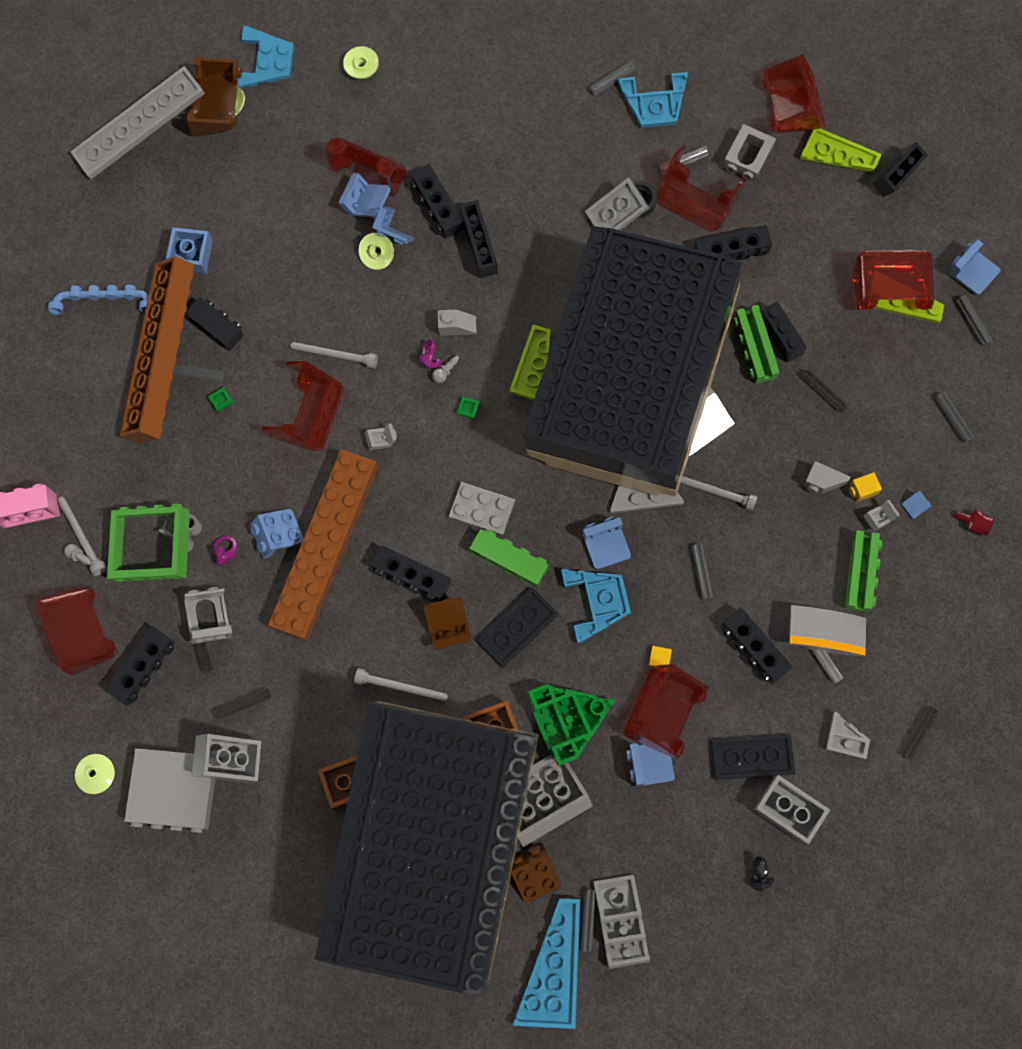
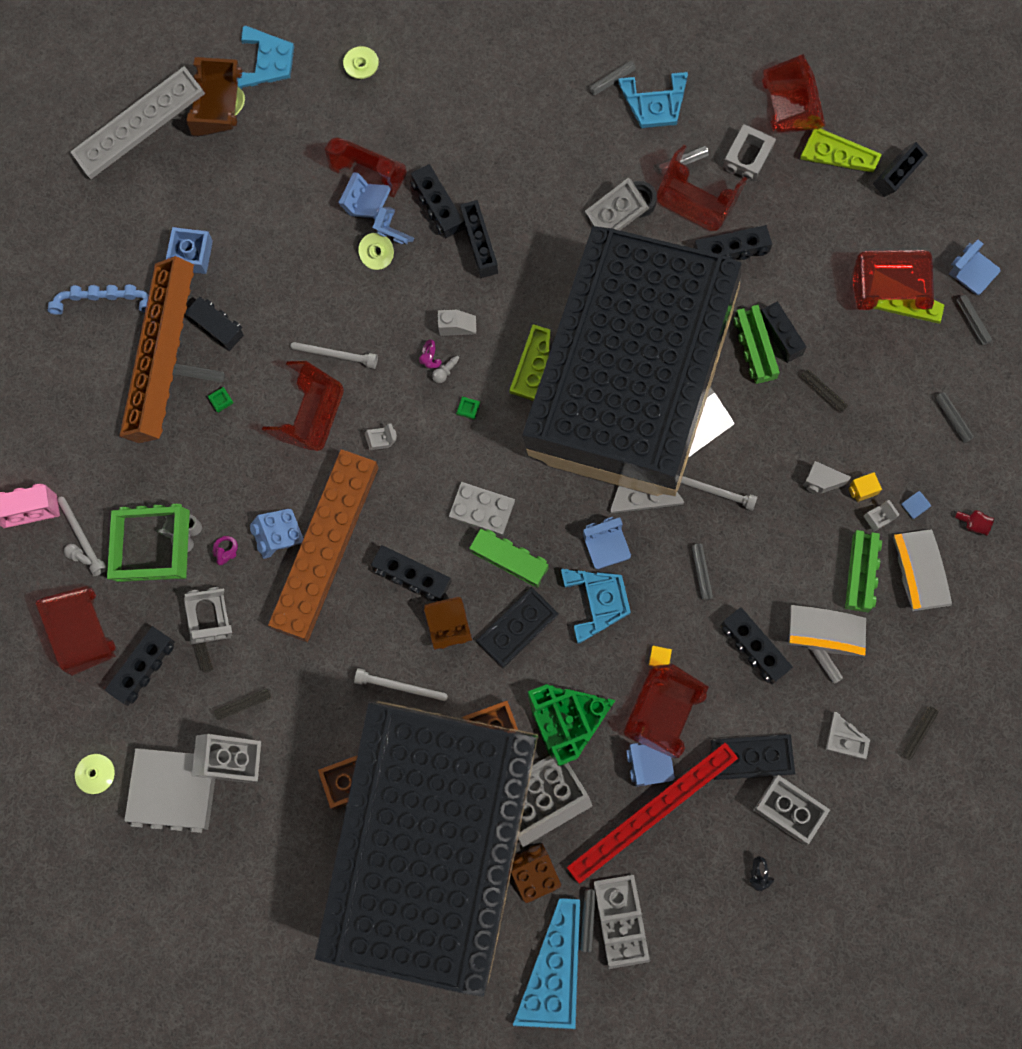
(652, 813): none -> red plate
(922, 570): none -> light grey slope

